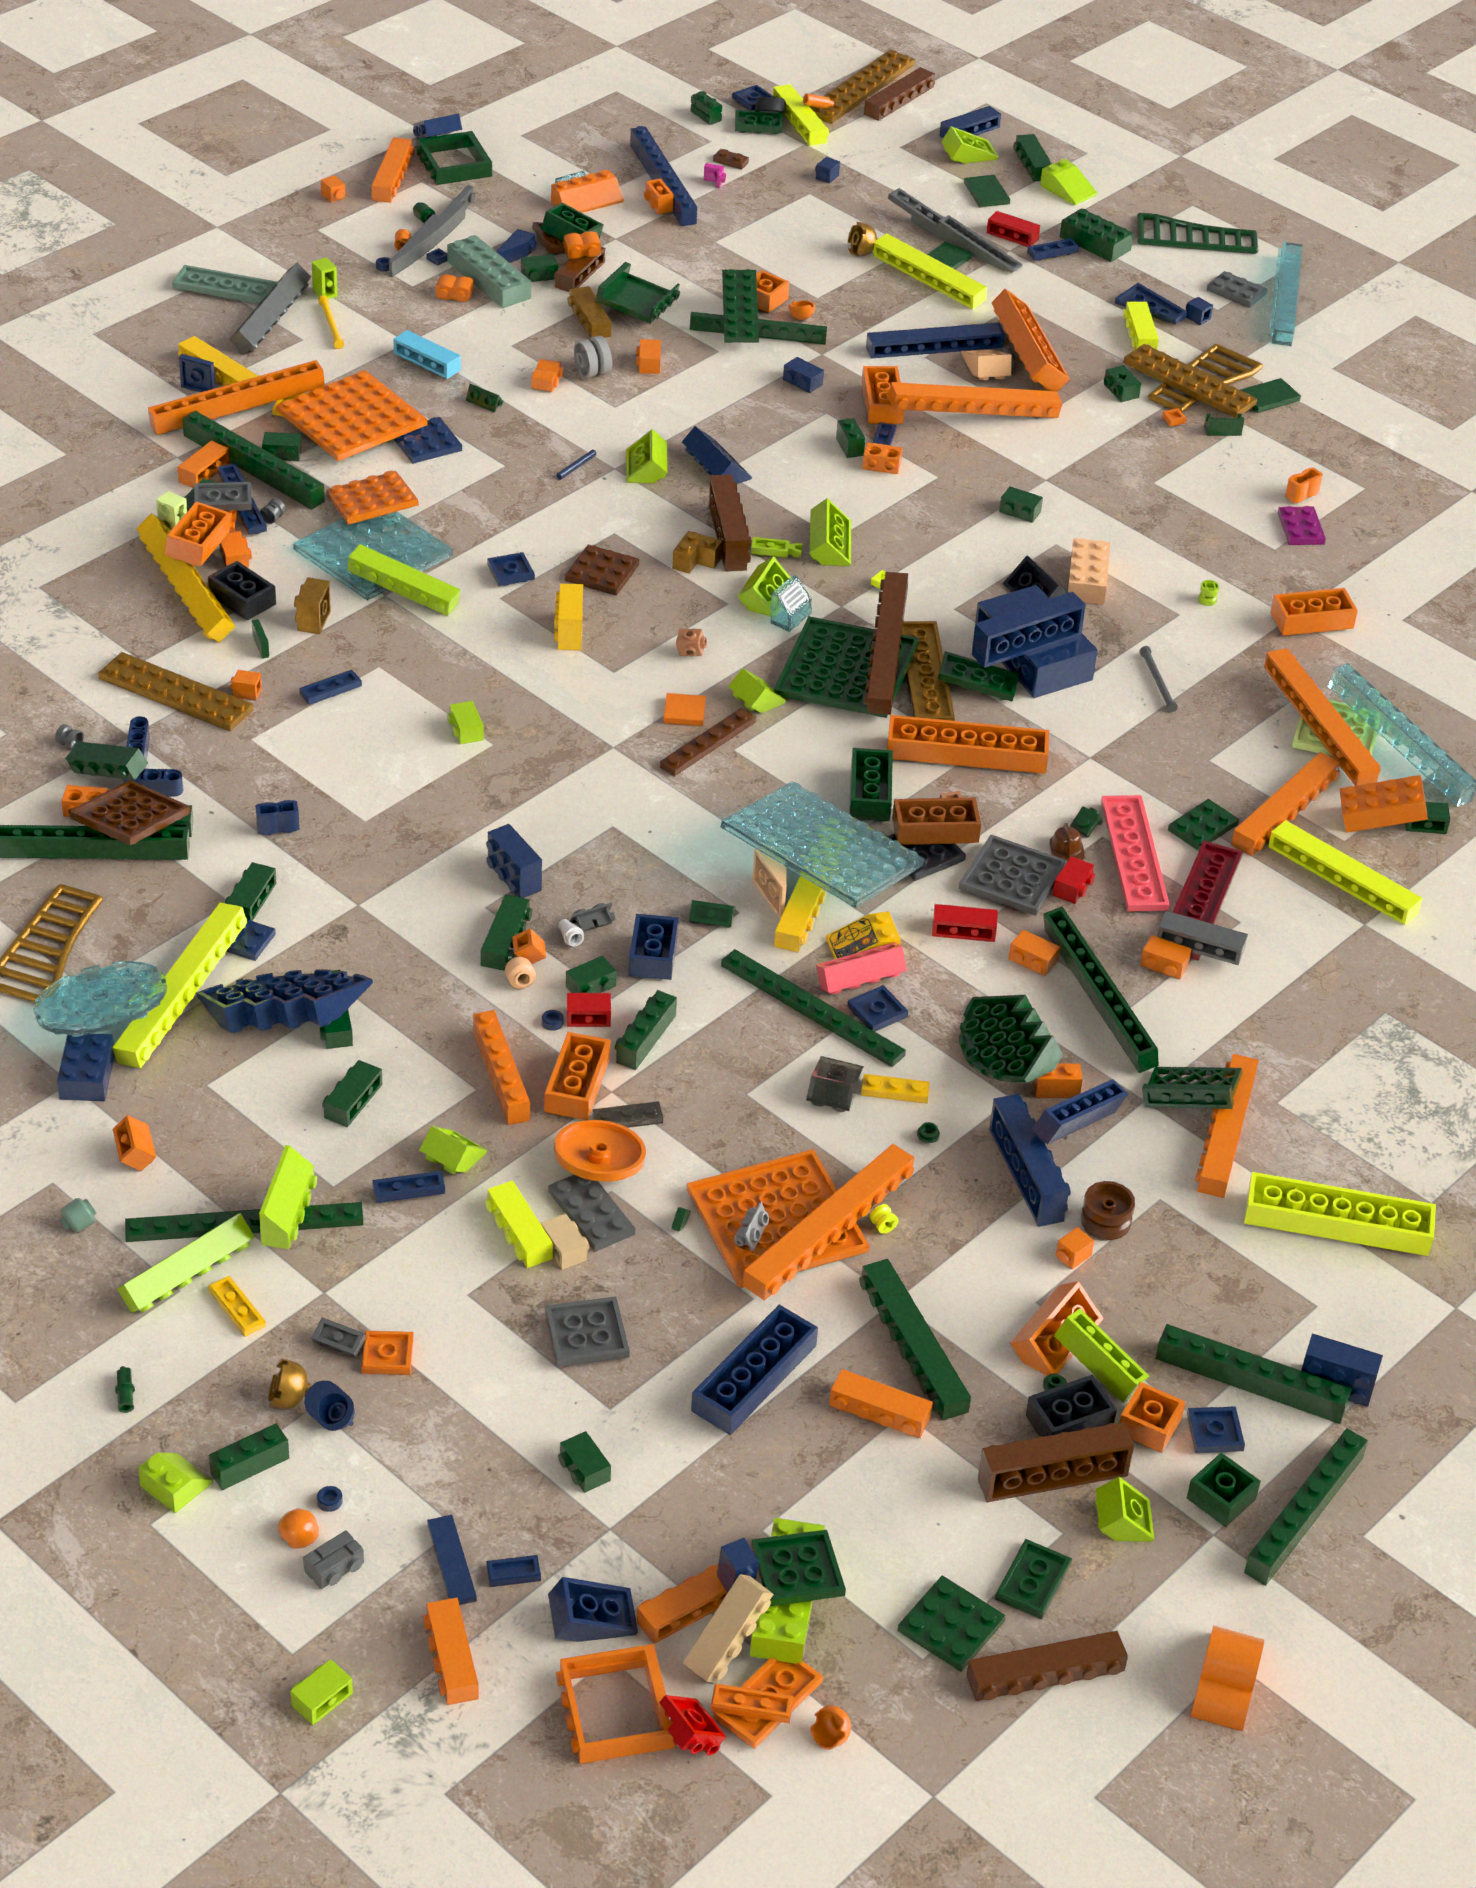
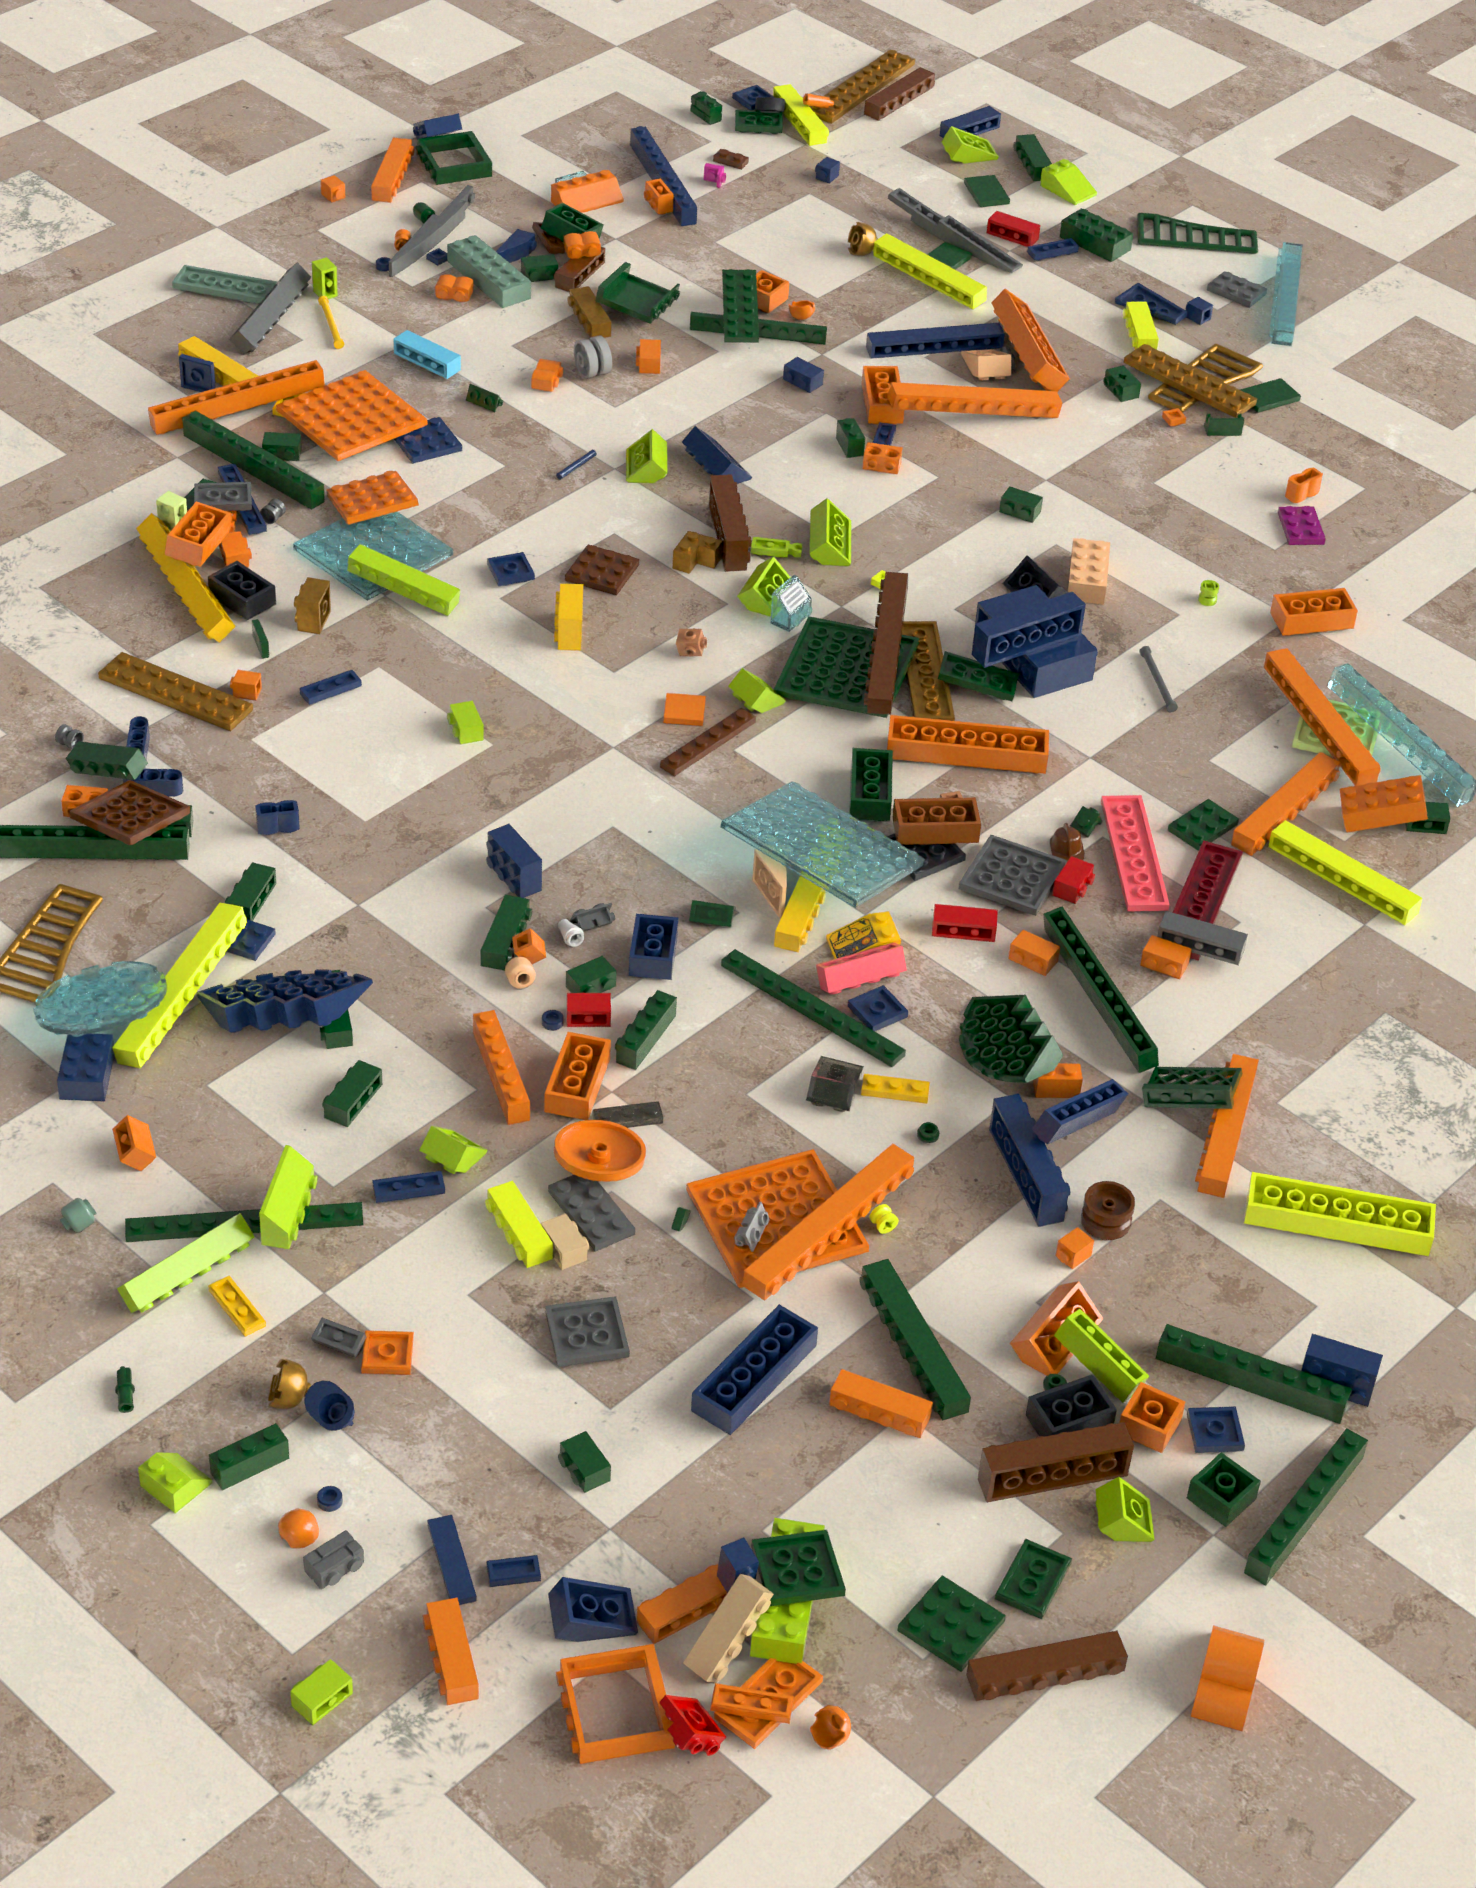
(203, 464): orange brick -> none

